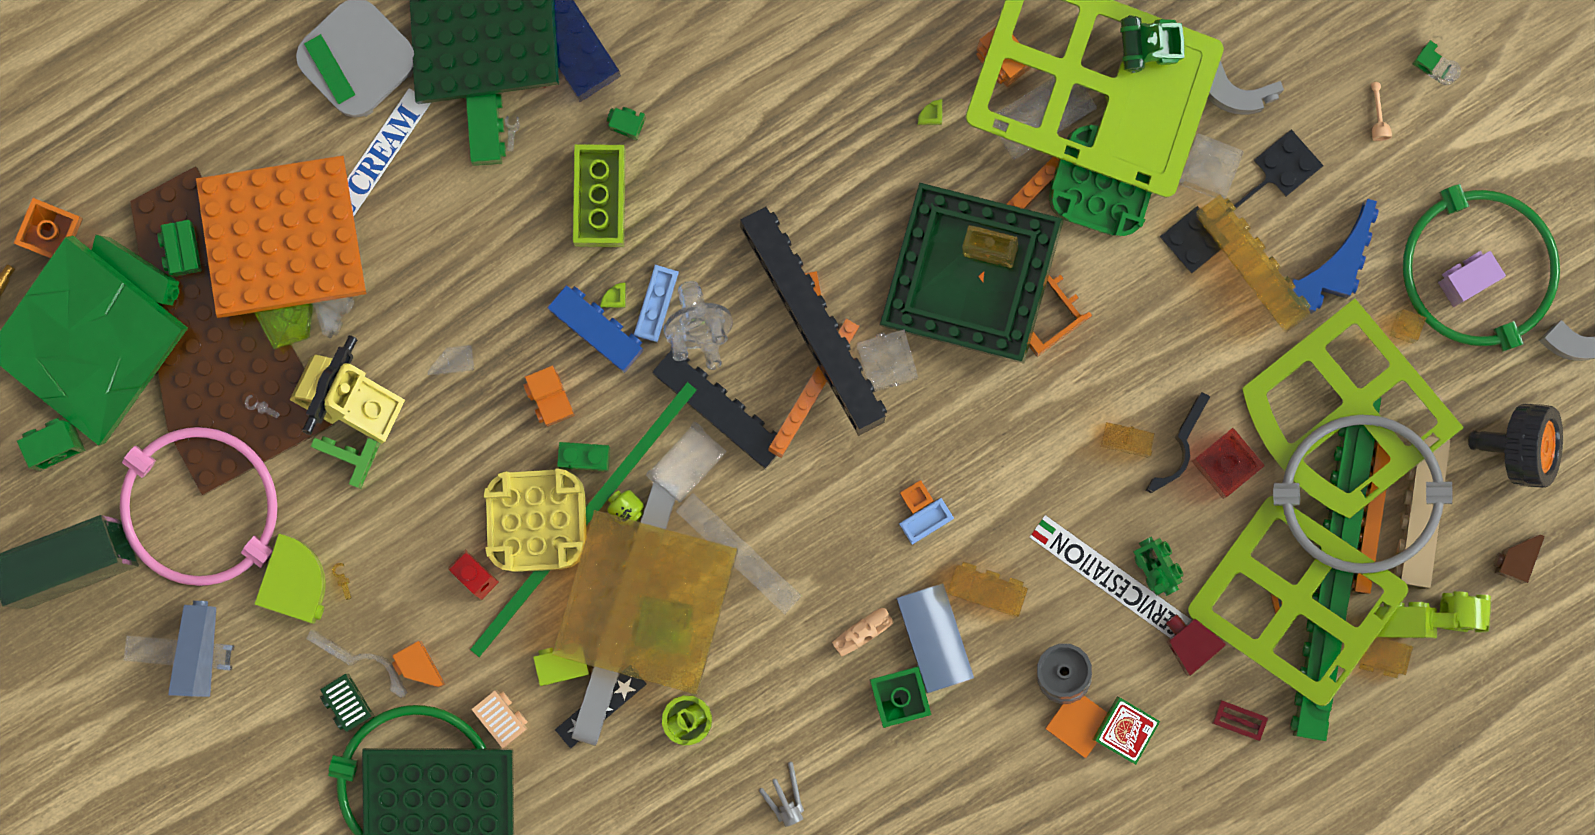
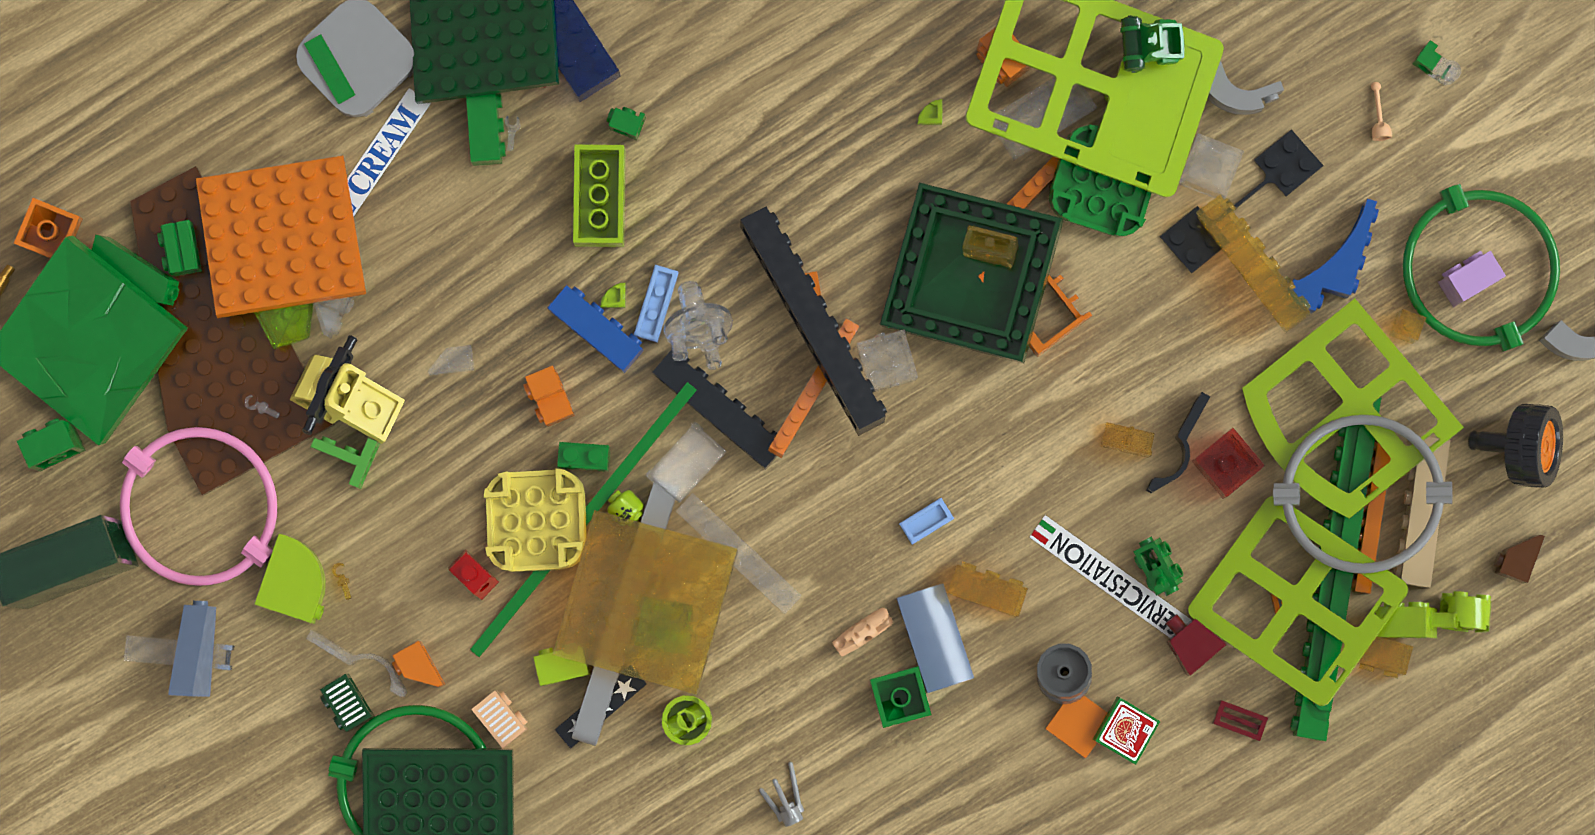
(916, 497): orange tile -> none

